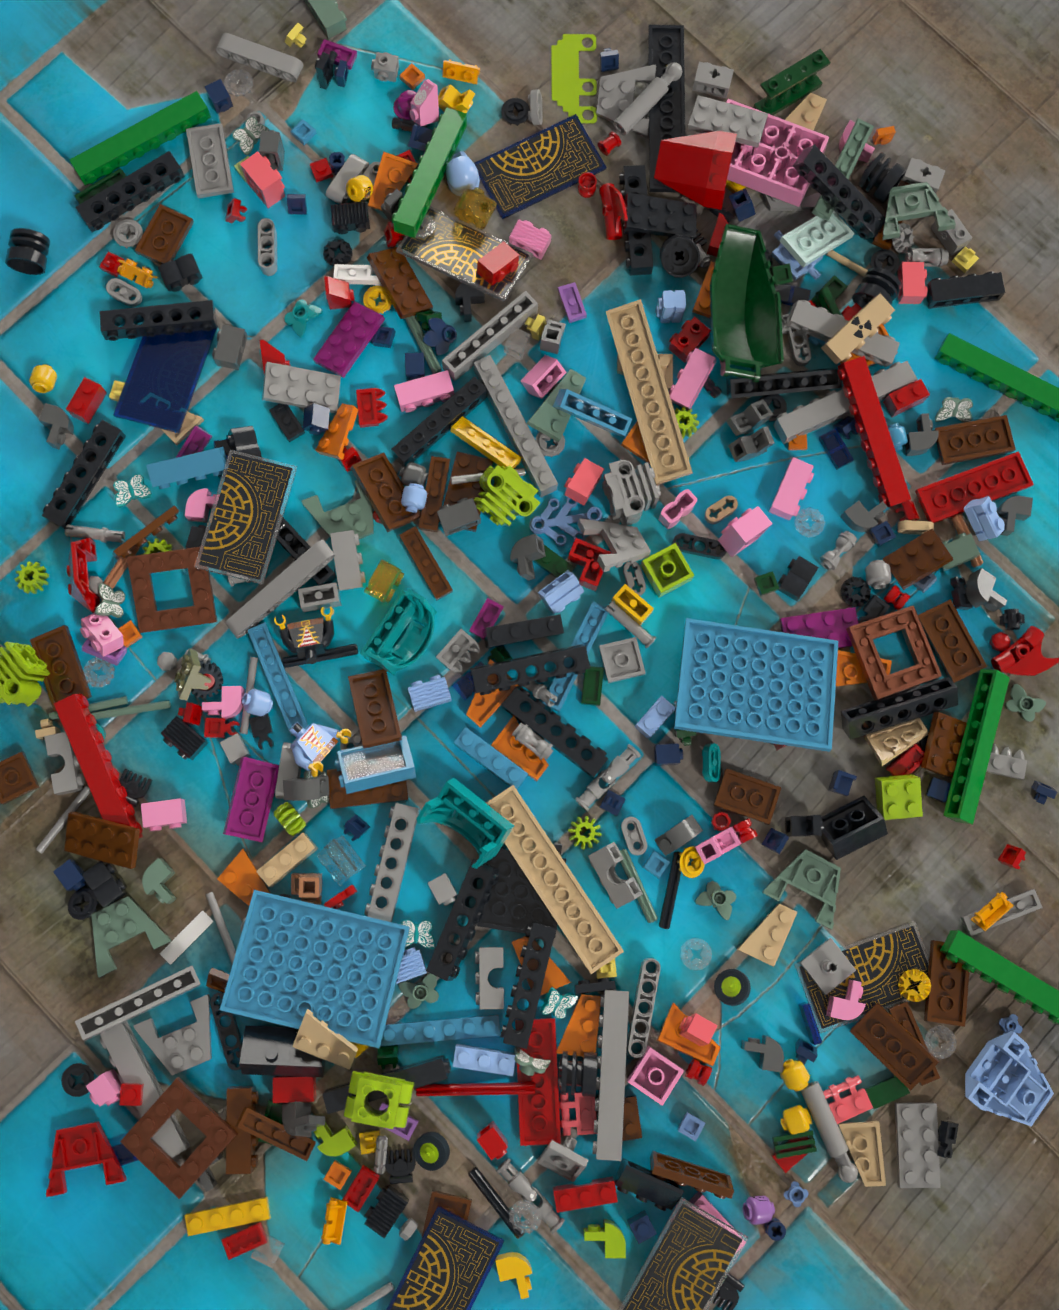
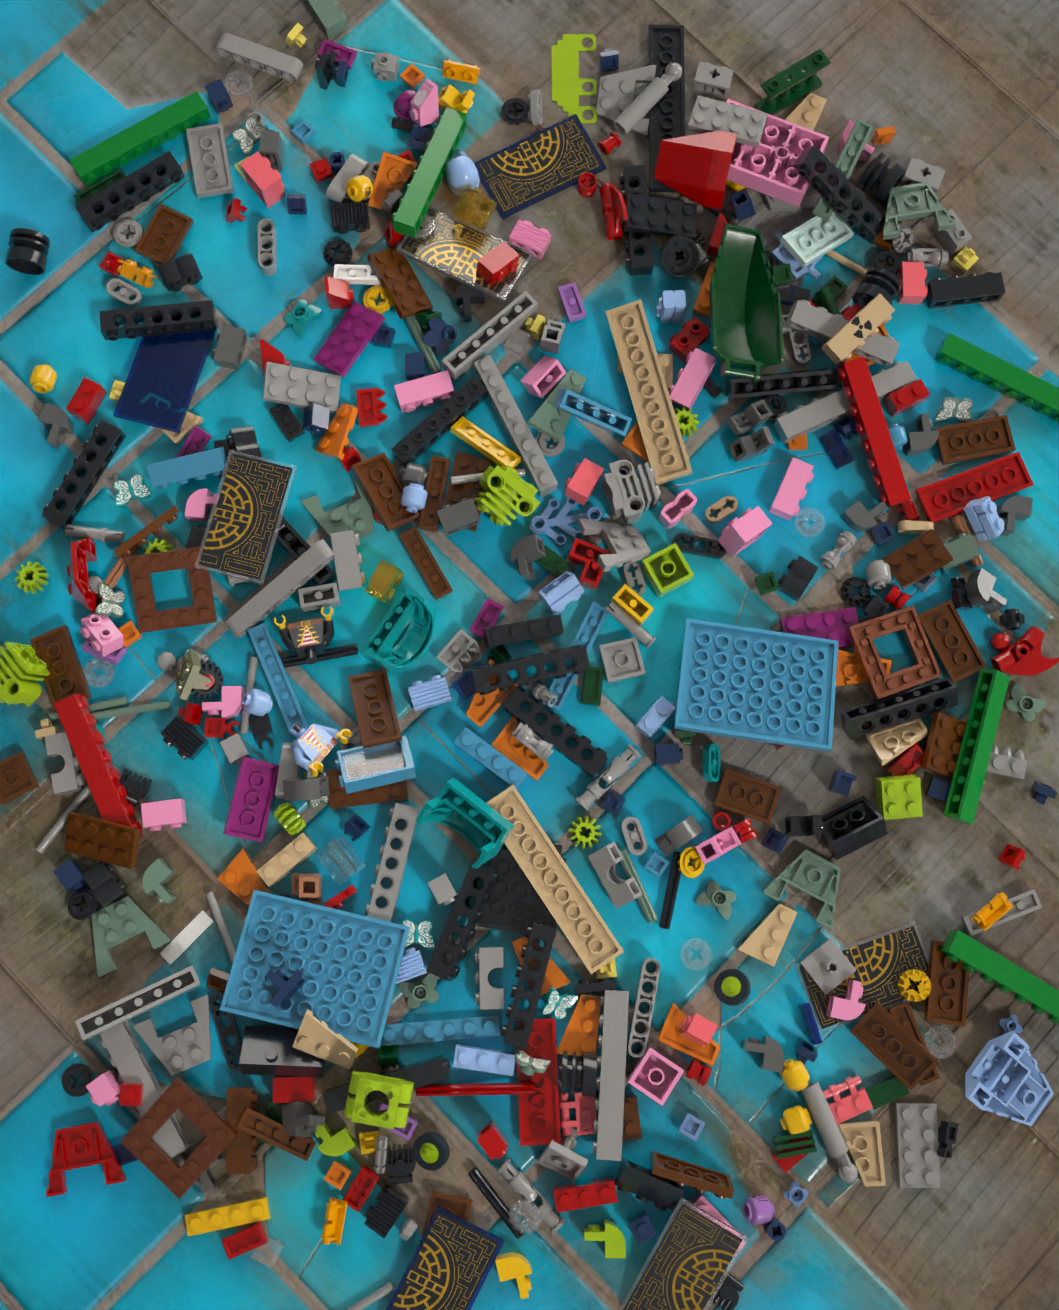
(288, 986): none -> dark blue bracket

